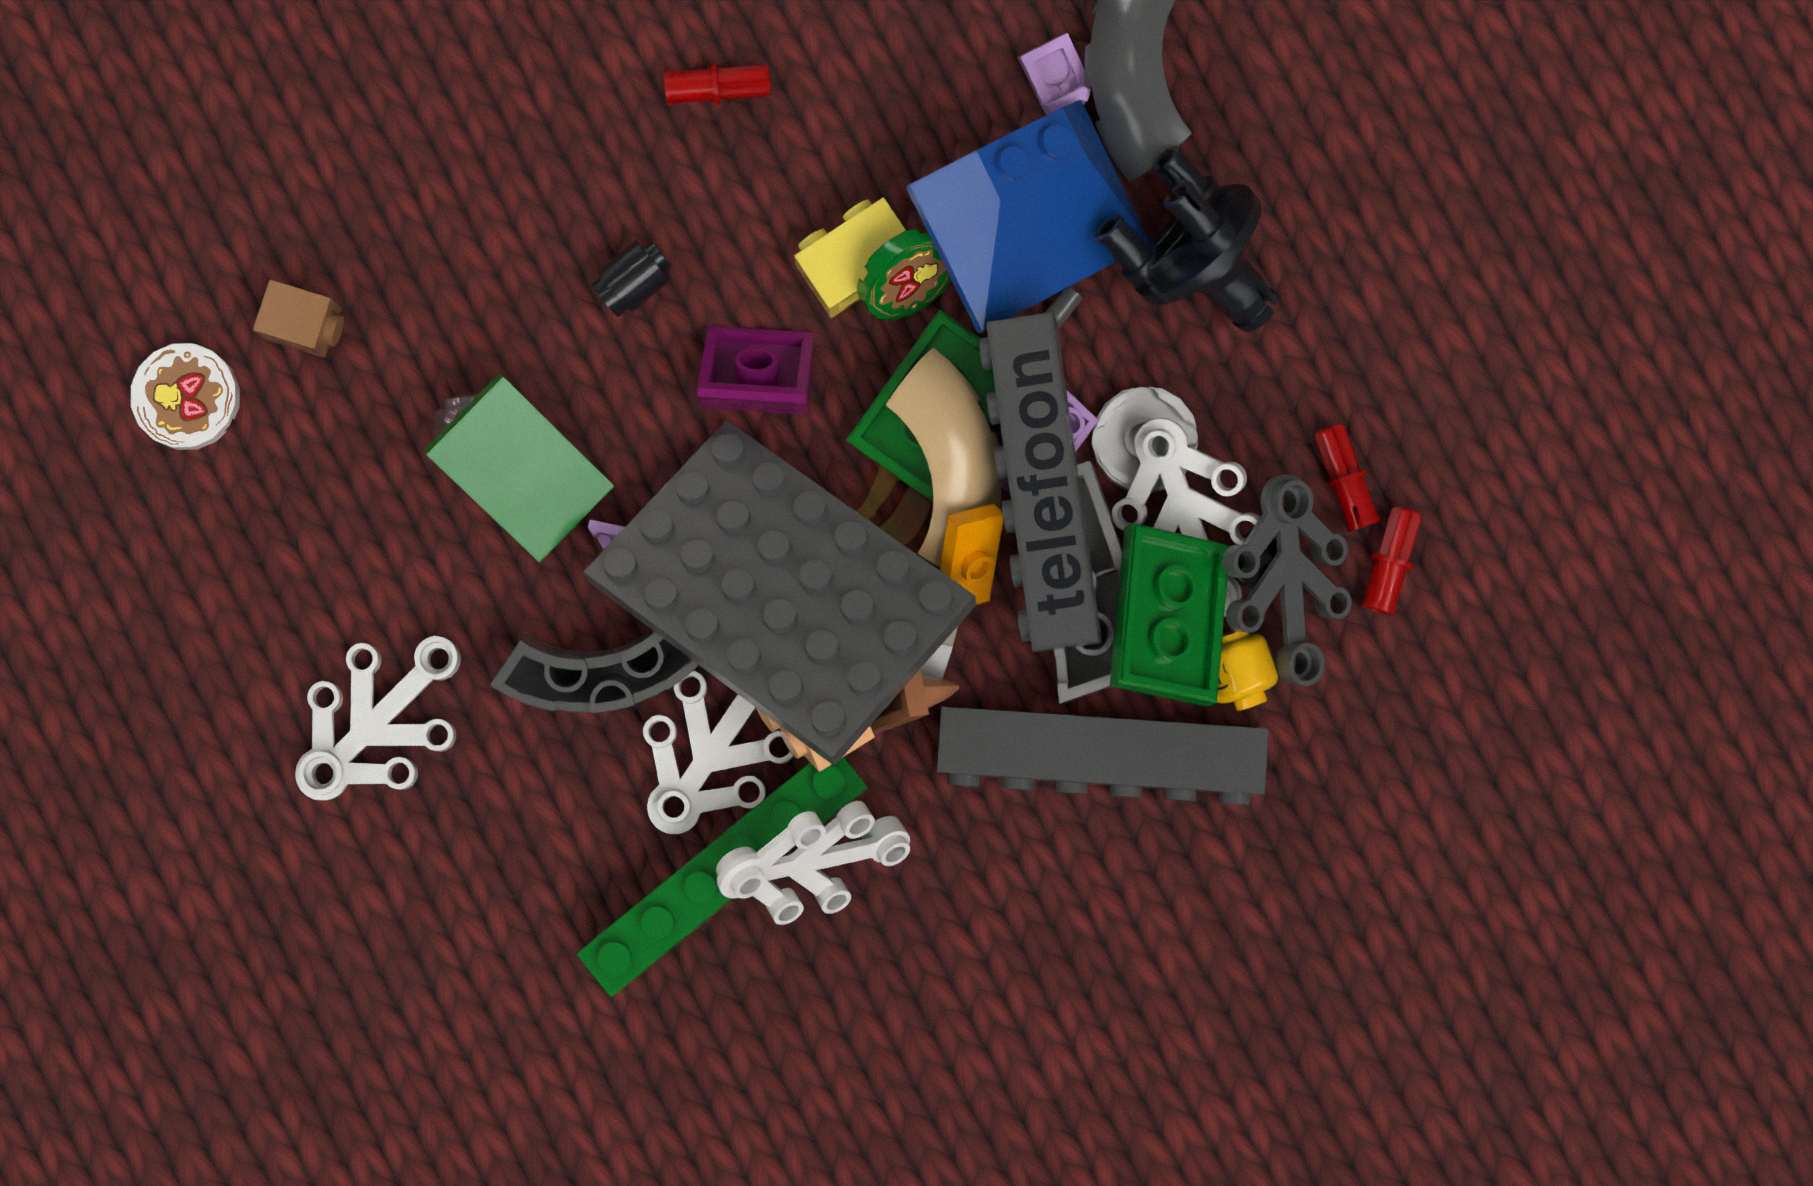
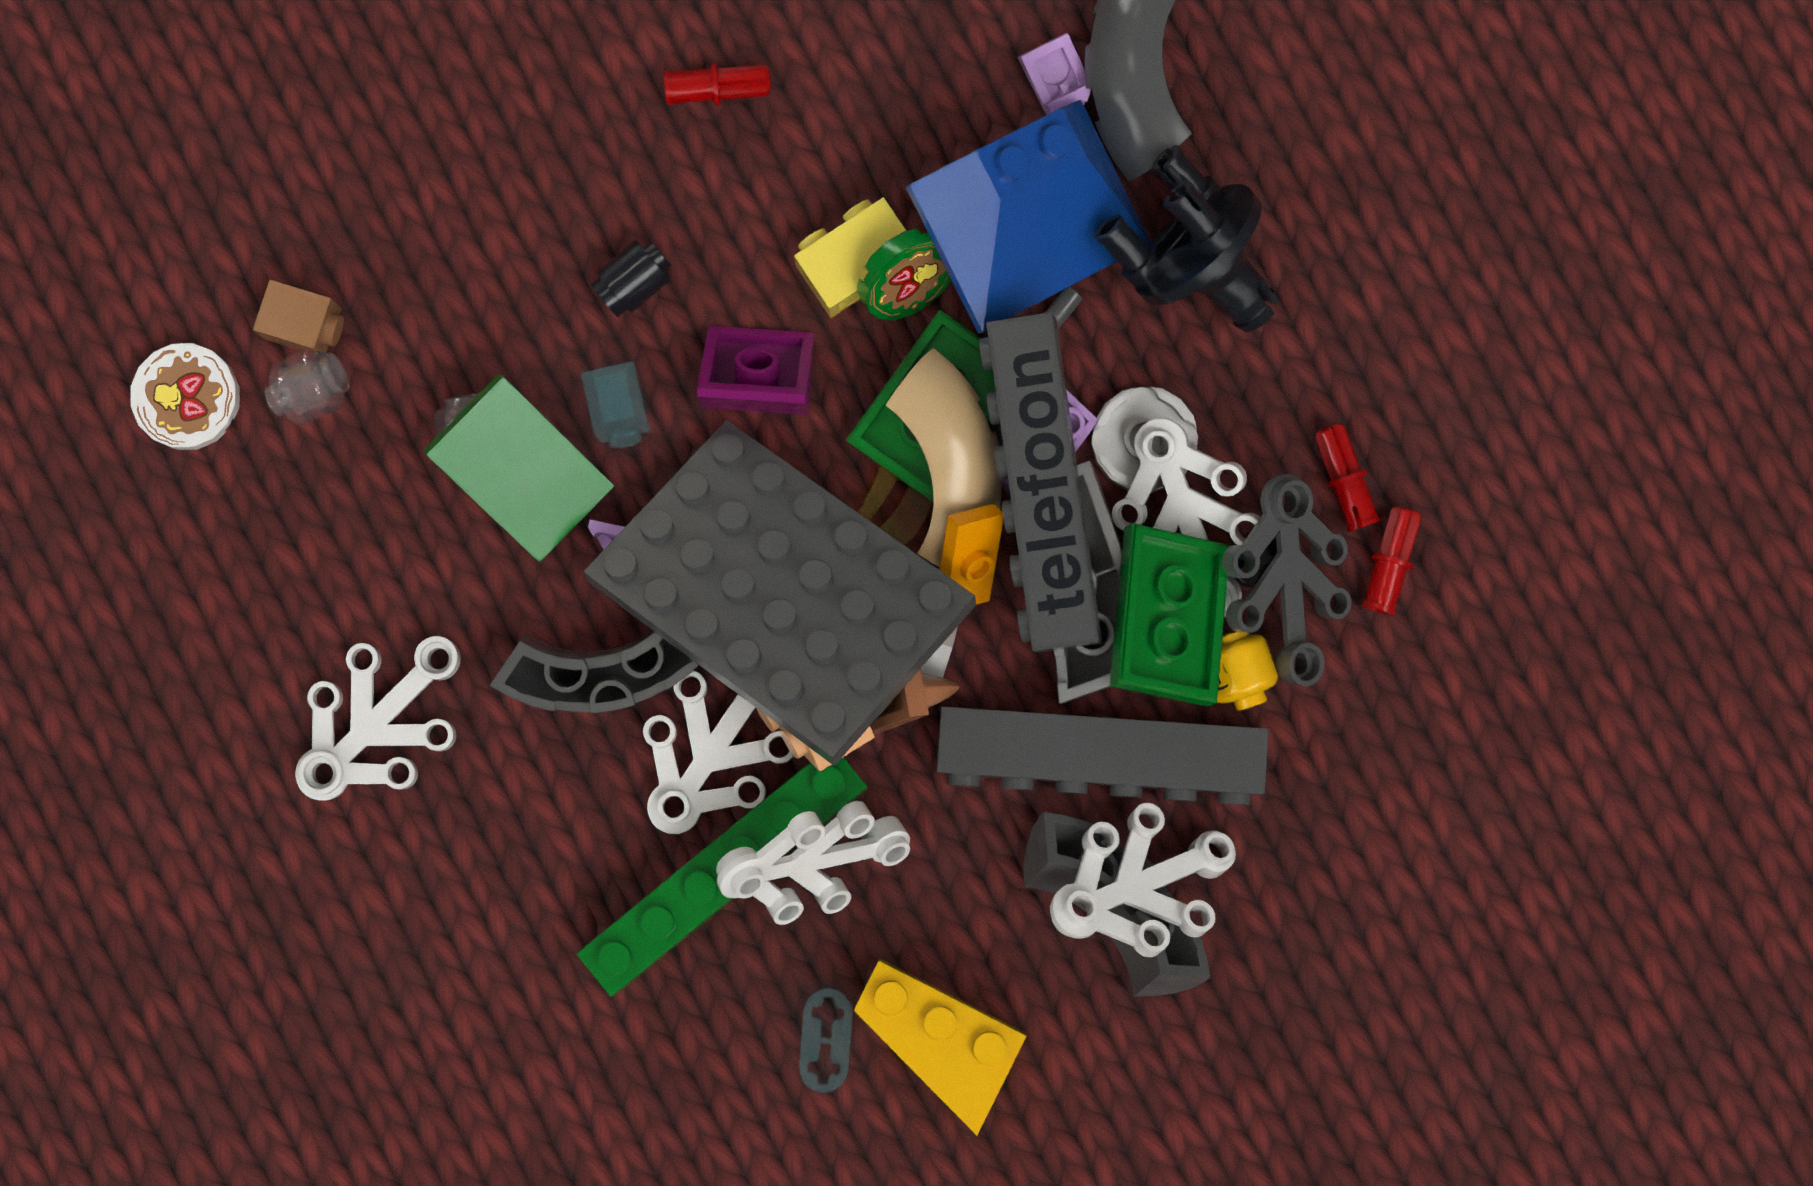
(307, 386): none -> clear head
(617, 404): none -> clear light blue brick
(812, 1039): none -> clear light blue beam
(942, 1039): none -> yellow wedge
(1053, 862): none -> dark grey brick
(1137, 886): none -> white plant

